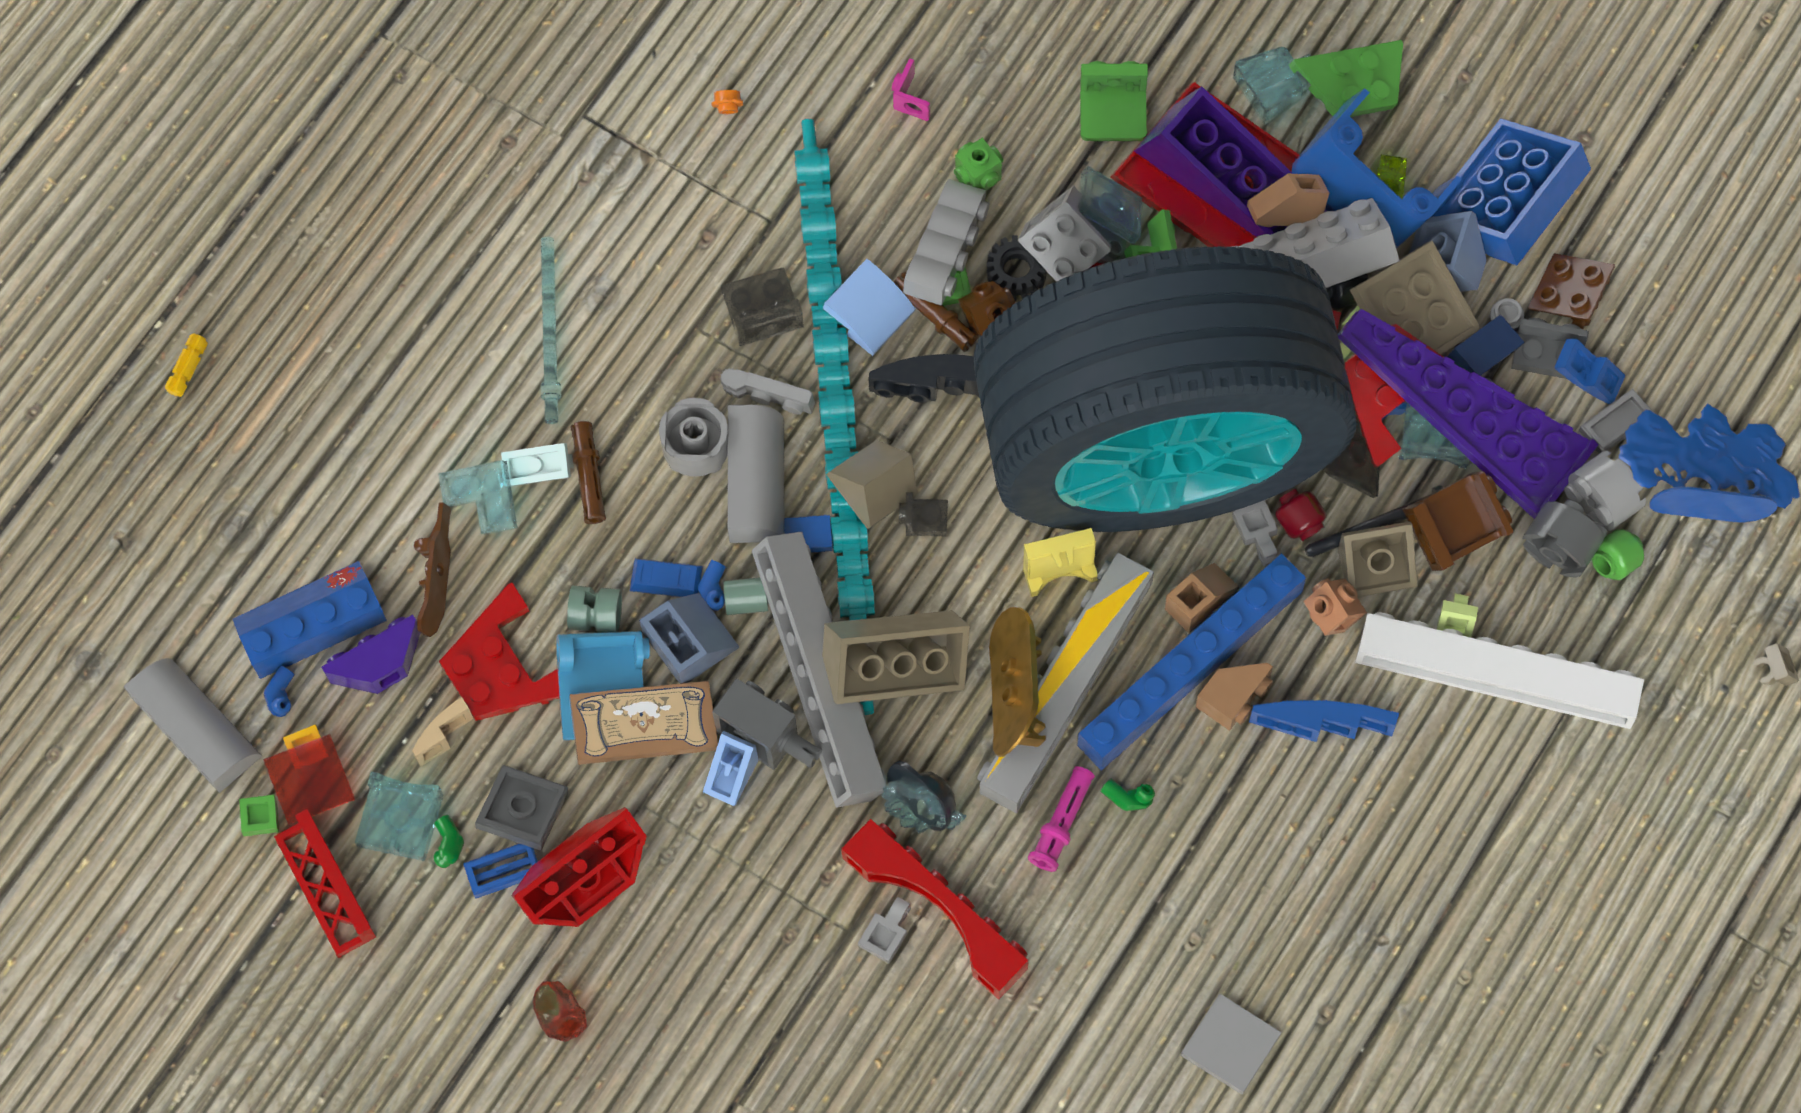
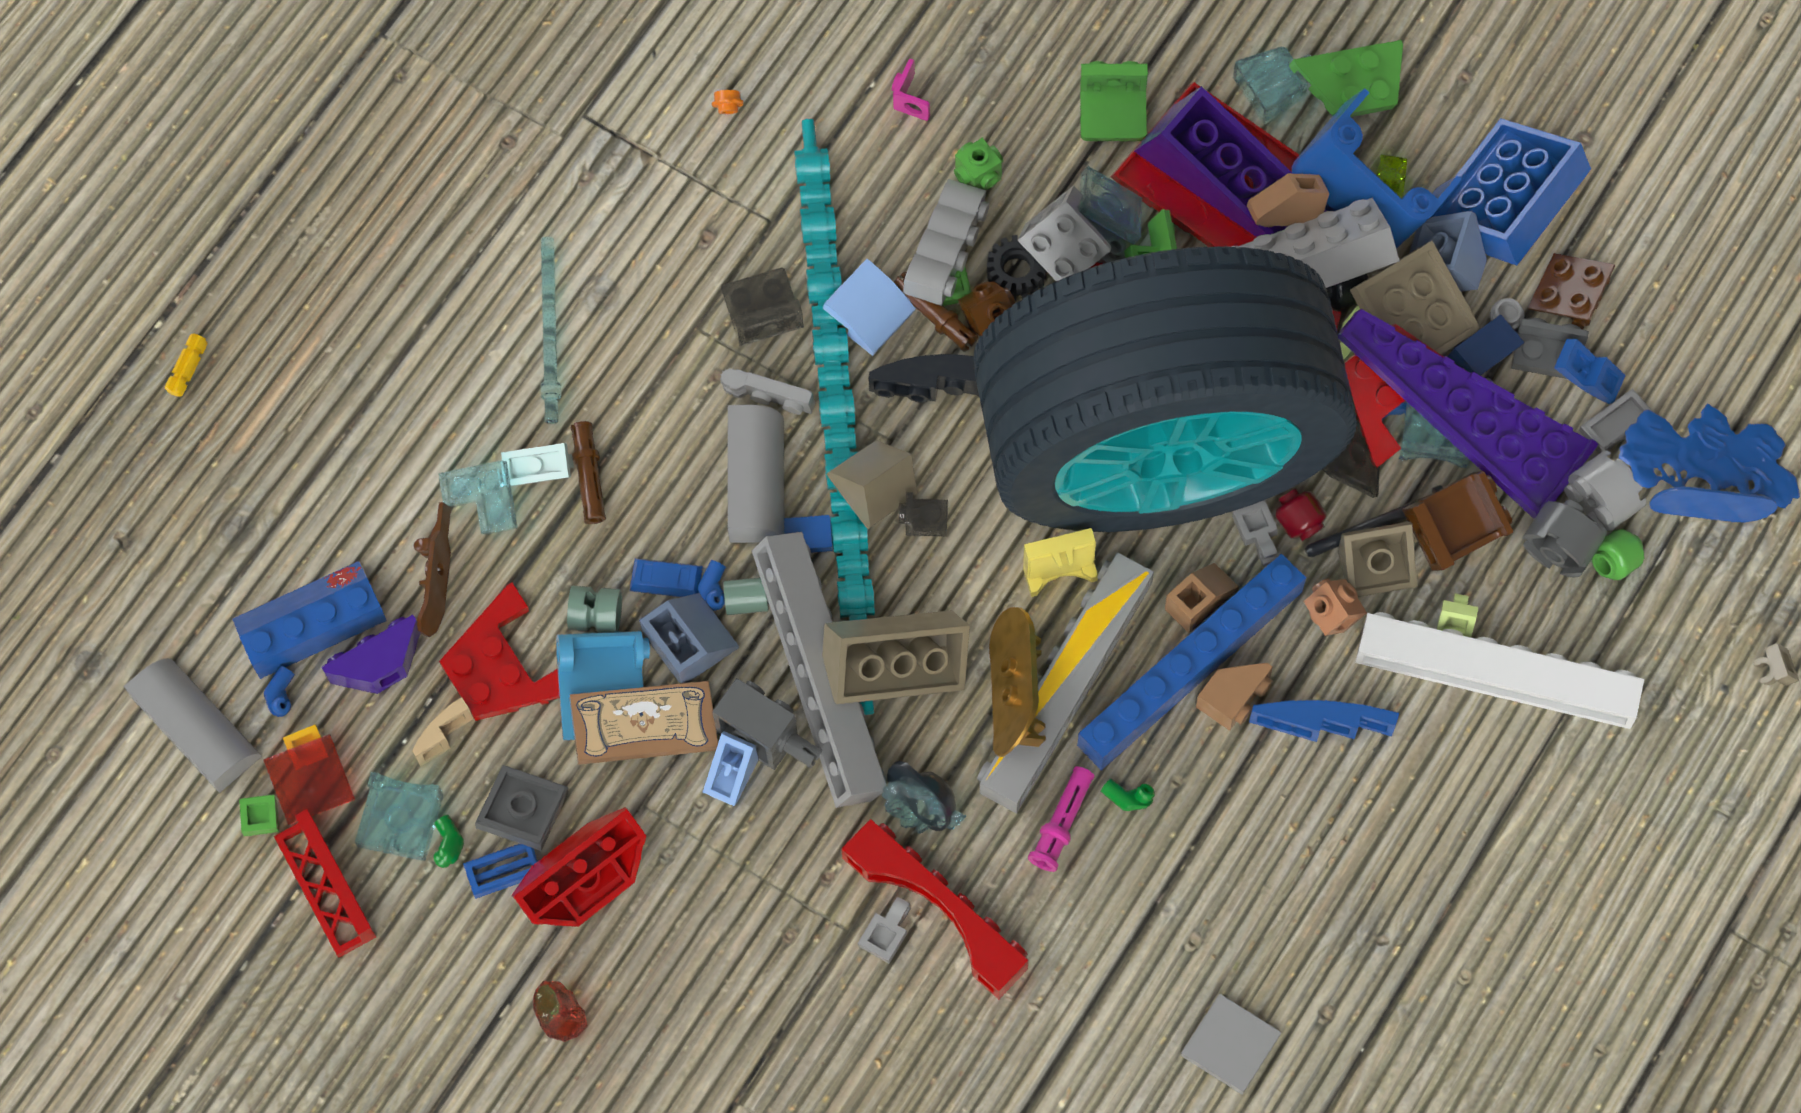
(698, 455): light grey brick -> none

